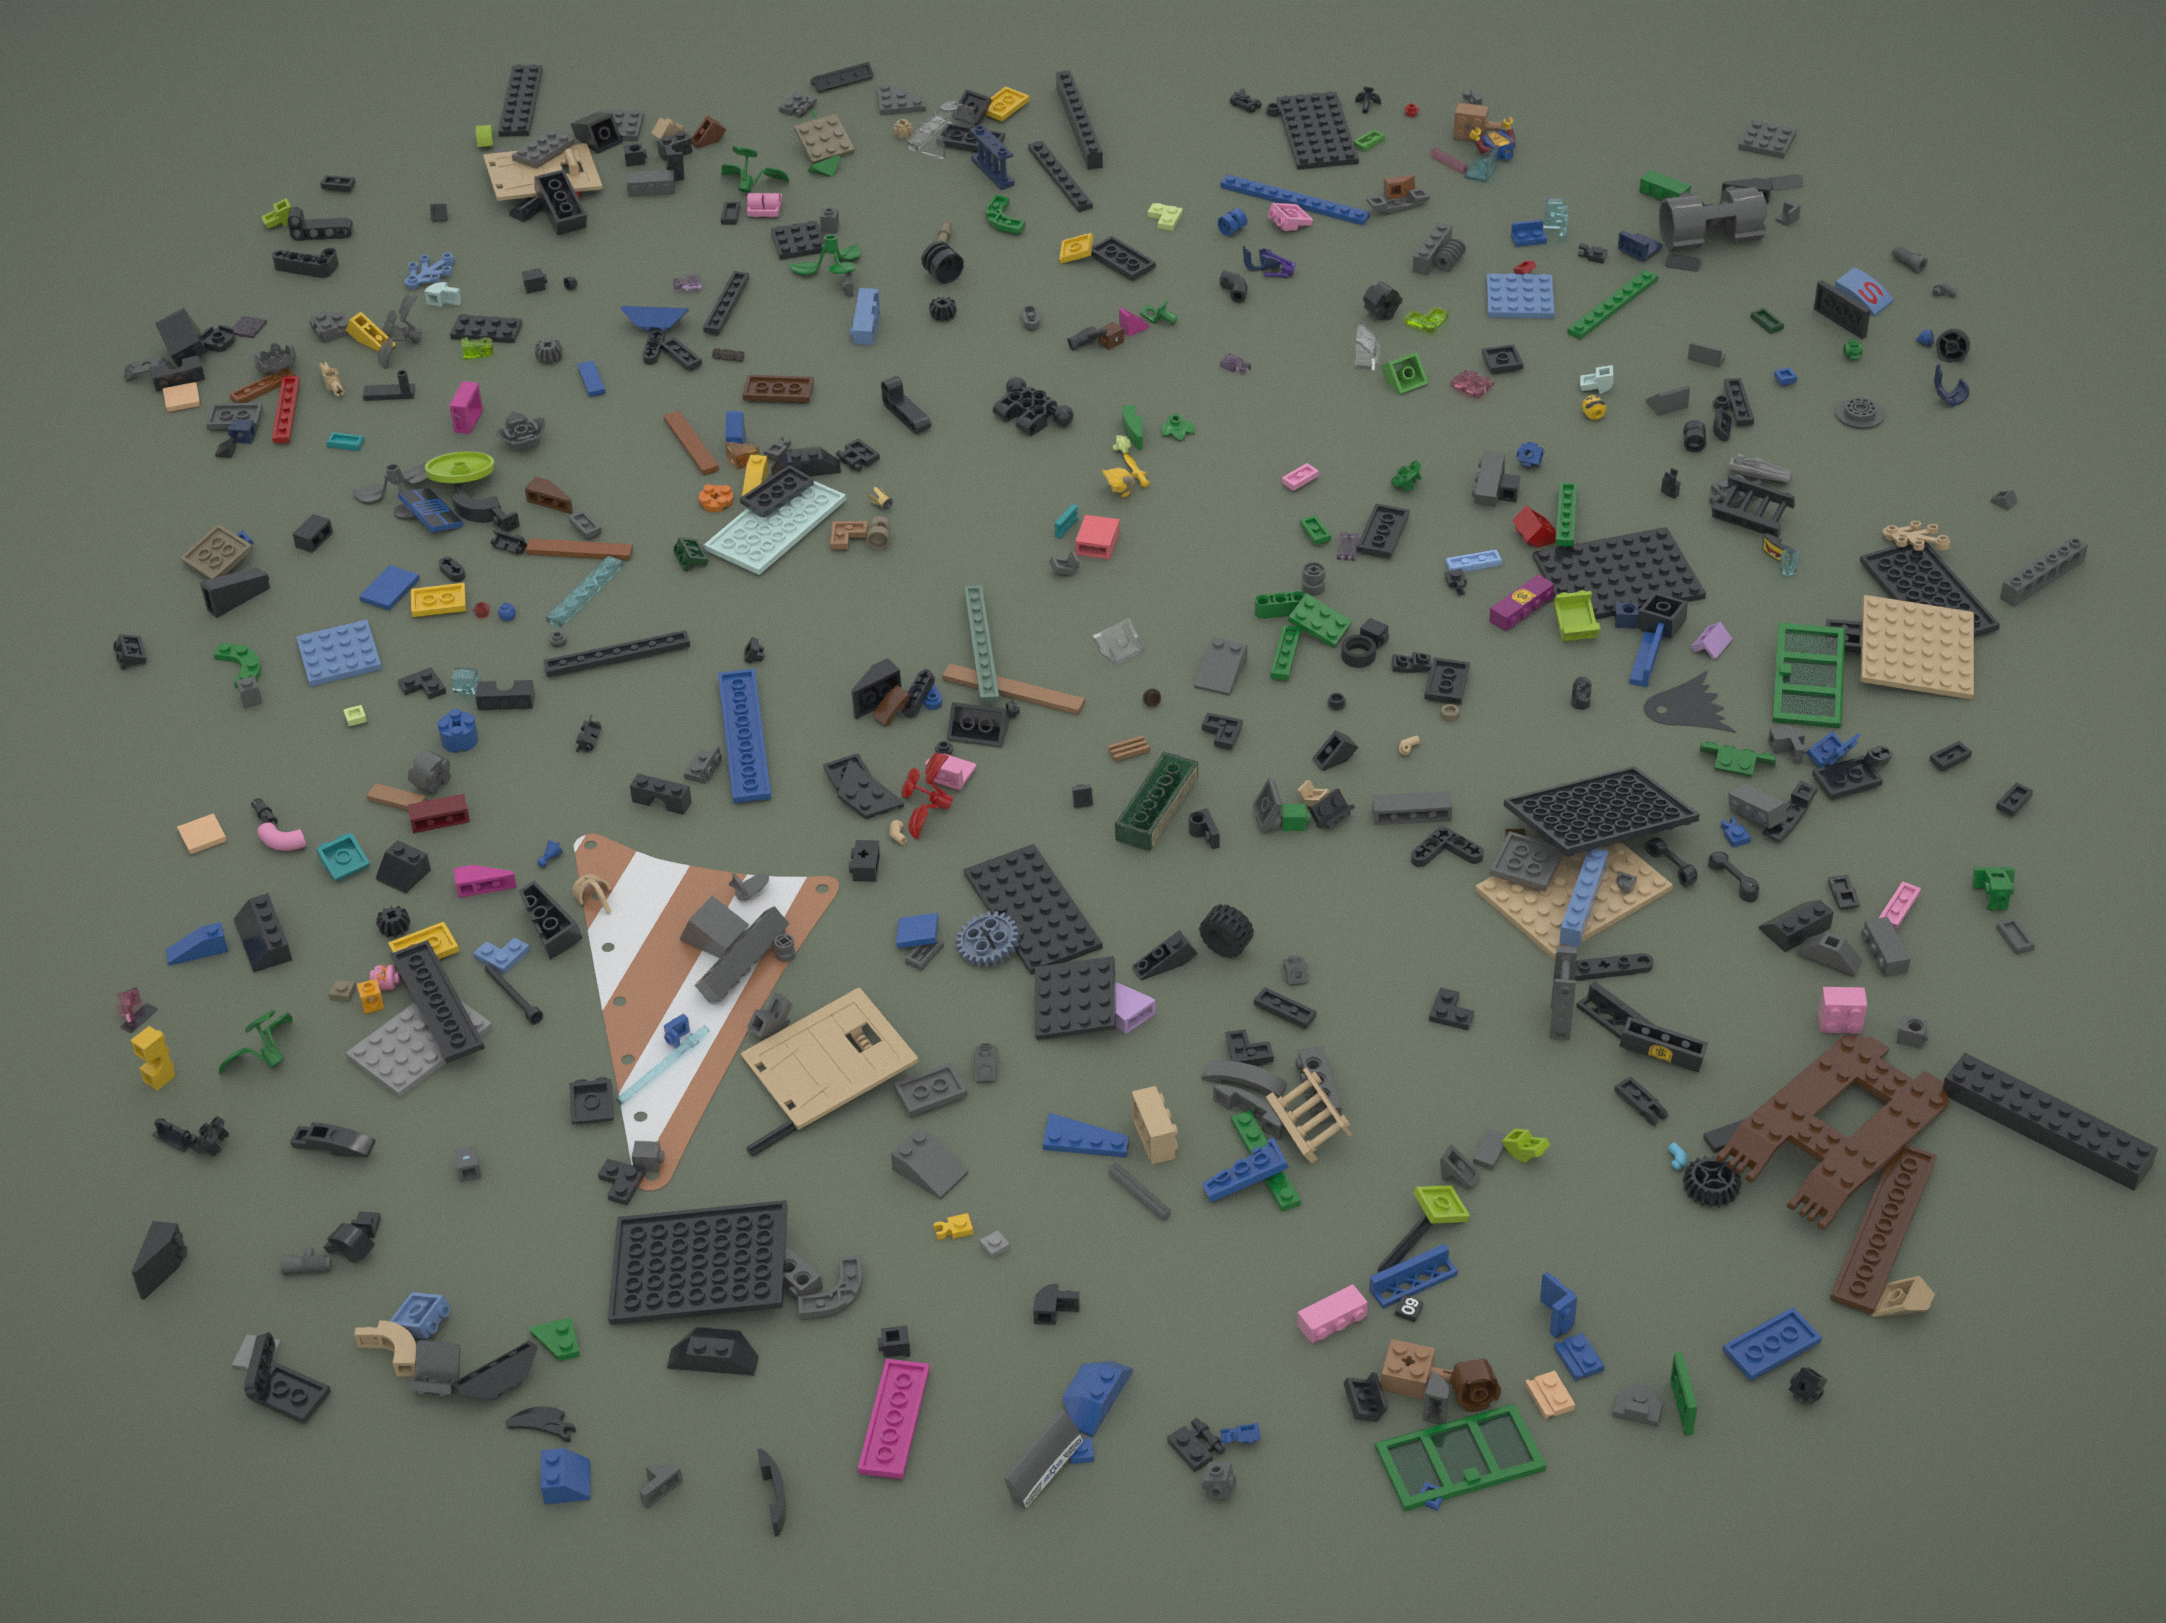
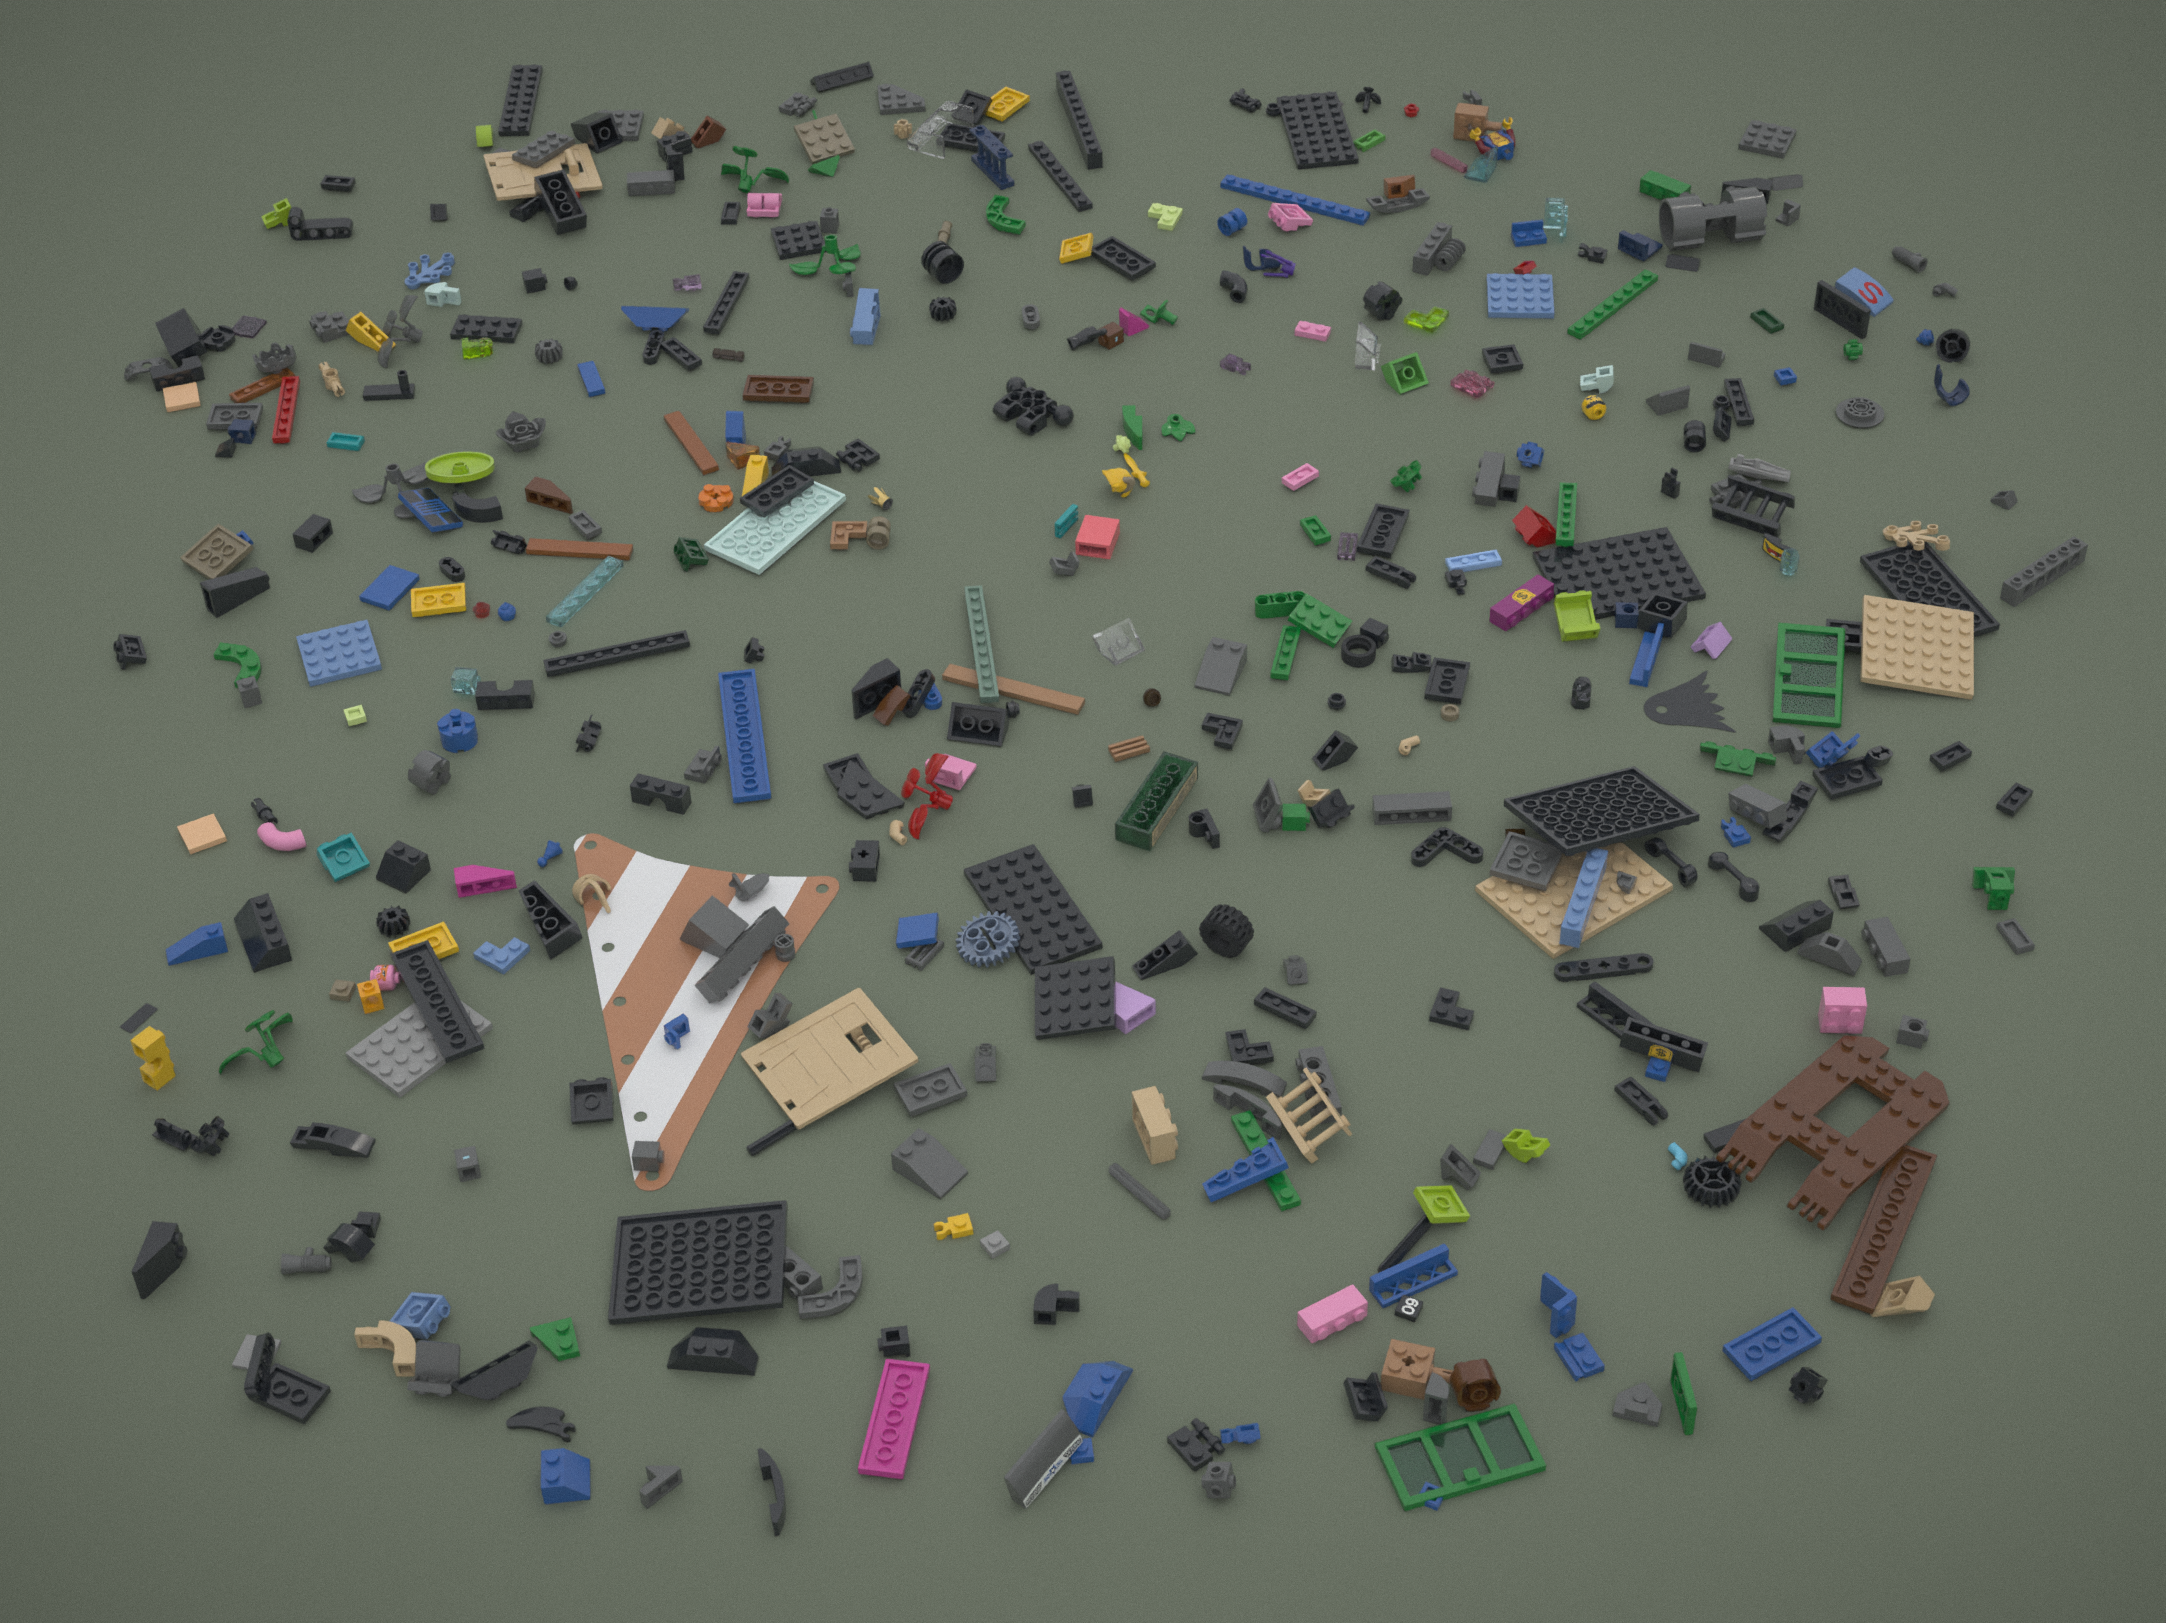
(128, 1000): clear pink bracket -> none
(306, 264): black beam -> none
(393, 797): medium nougat tile -> none
(423, 680): black plate -> none
(438, 813): dark red brick -> none
(468, 406): dark pink window -> none
(504, 521): black bracket -> none
(532, 1014): black piece -> none
(625, 1180): black plate -> none
(634, 154): black brick -> none
(690, 1041): clear light blue bar -> none
(902, 407): black beam -> none
(944, 748): black plate -> none
(1078, 1137): blue wing -> none
(1312, 331): none -> bright pink plate
(1313, 578): dark grey wheel -> none
(1391, 572): none -> black hinge
(1550, 1395): light nougat plate -> none
(1563, 992): dark grey fence -> none
(1658, 1069): none -> blue plate
(1901, 903): bright pink plate -> none
(2050, 1121): black brick -> none

